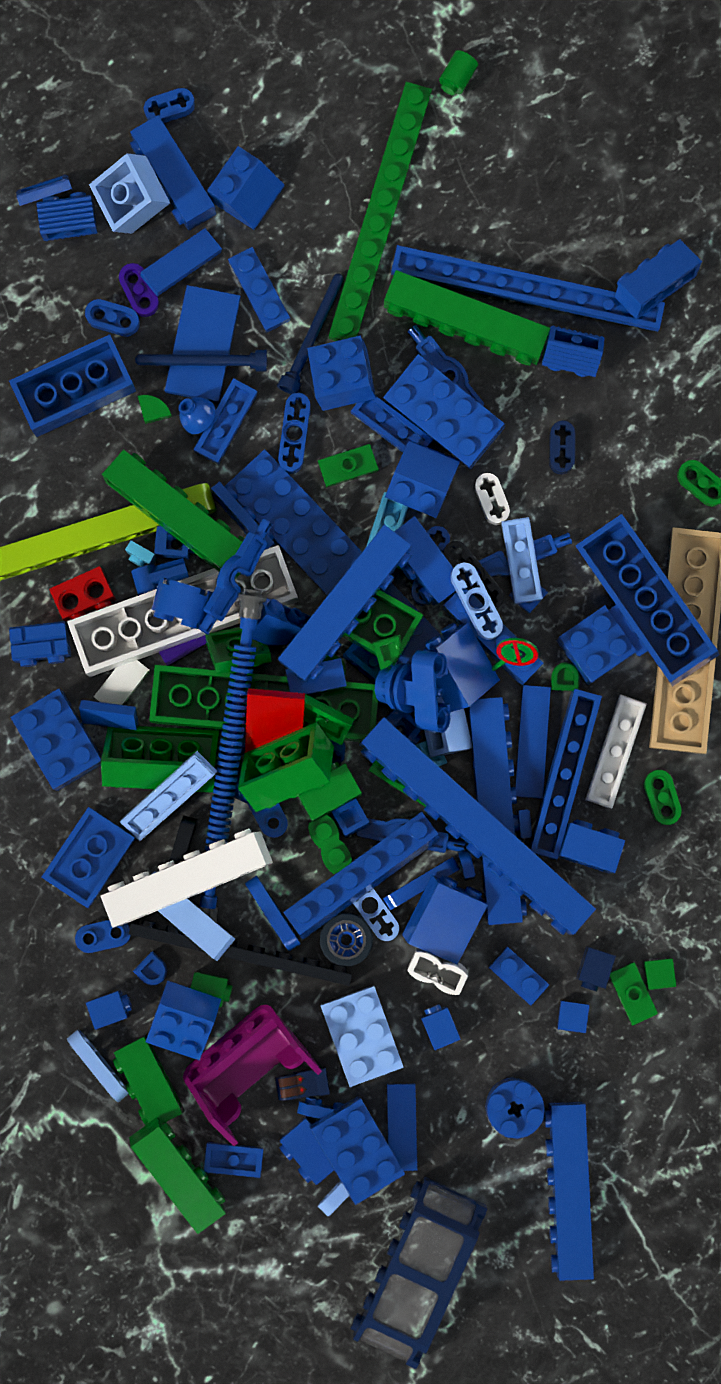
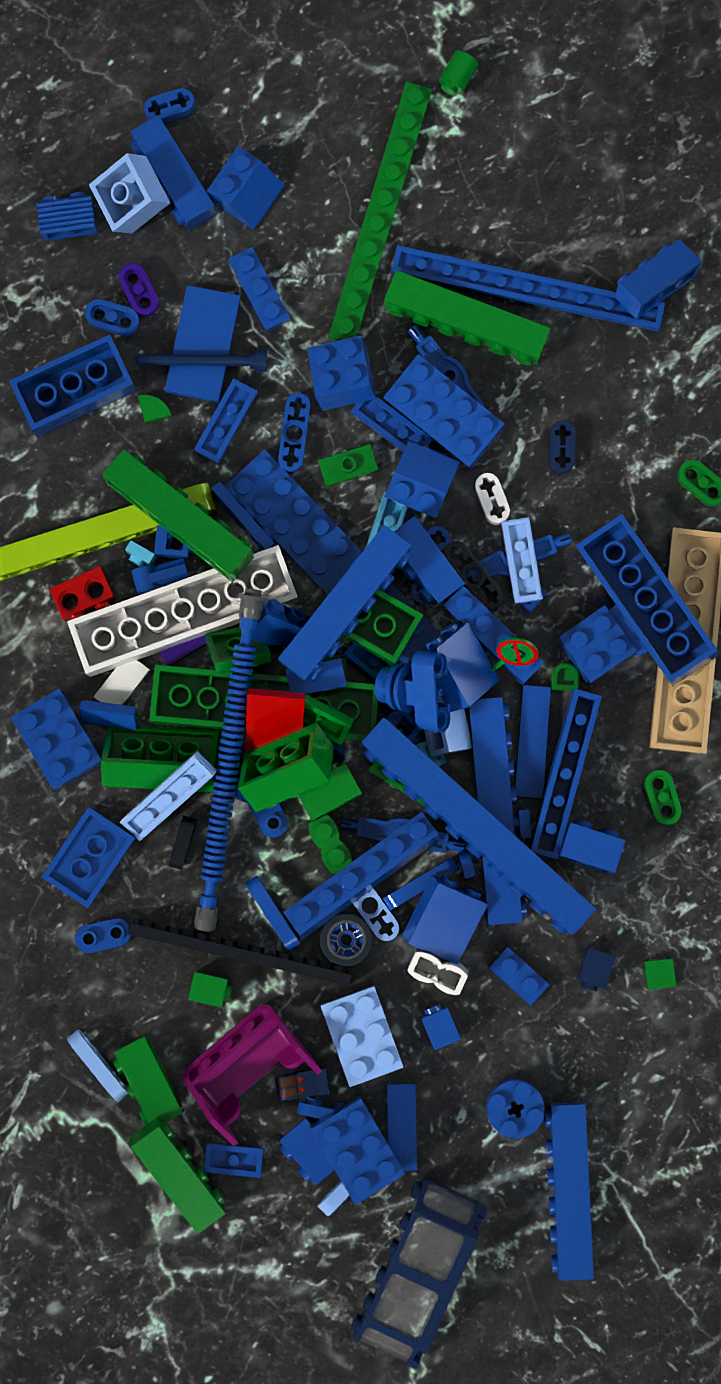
(40, 643): blue brick -> none
(43, 189): blue tile -> none
(109, 1009): blue brick -> none
(151, 969): blue tile -> none
(180, 262): blue tile -> none
(181, 602): blue brick -> none
(183, 1020): blue brick -> none
(187, 878): white brick -> none
(196, 414): blue brick -> none
(198, 927): light blue tile -> none
(227, 589): blue piece -> none
(290, 381): dark blue piece -> none
(350, 818): blue plate -> none
(387, 651): green tile -> none
(461, 585): light blue beam -> none
(573, 351): blue brick -> none
(573, 1016): blue tile -> none
(615, 751): white tile -> none
(633, 993): green plate -> none

